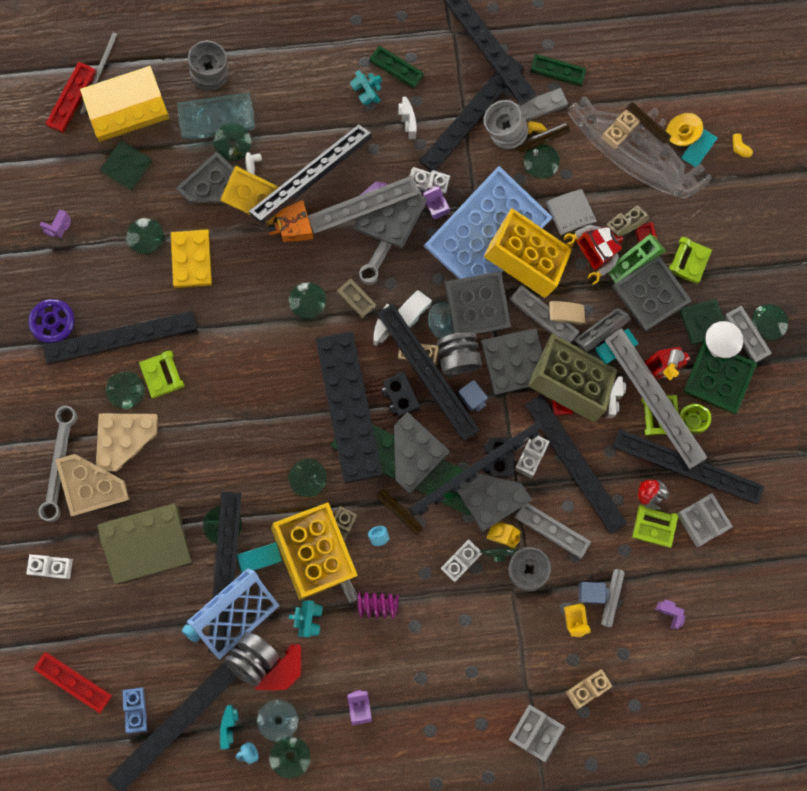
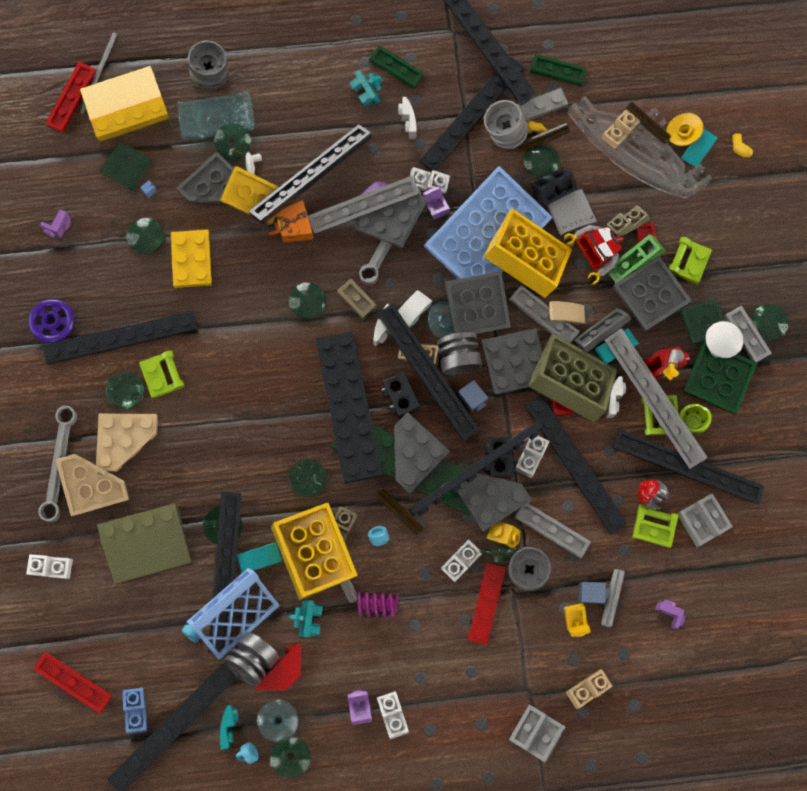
(148, 189): none -> medium blue piece
(393, 715): none -> white slope
(486, 604): none -> red plate
(554, 186): none -> black brick

